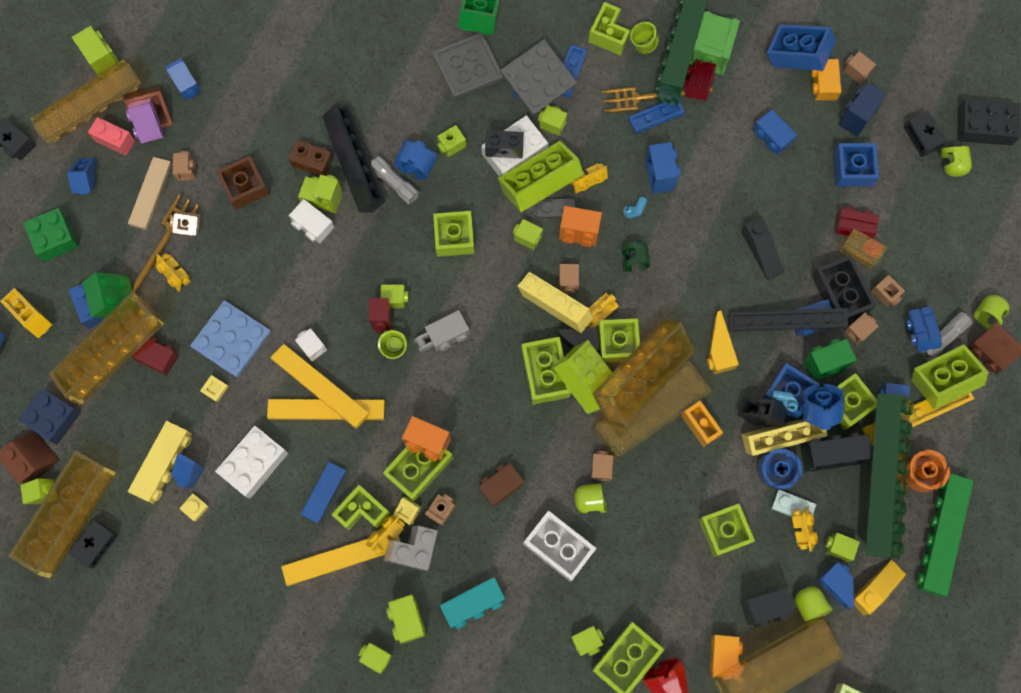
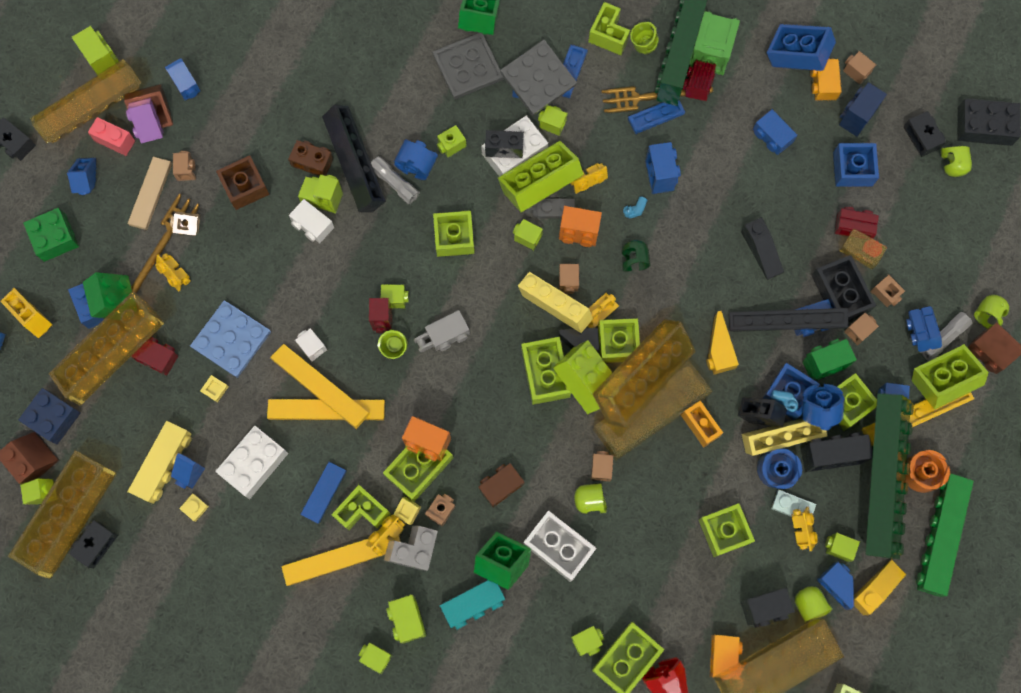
(502, 560): none -> green brick

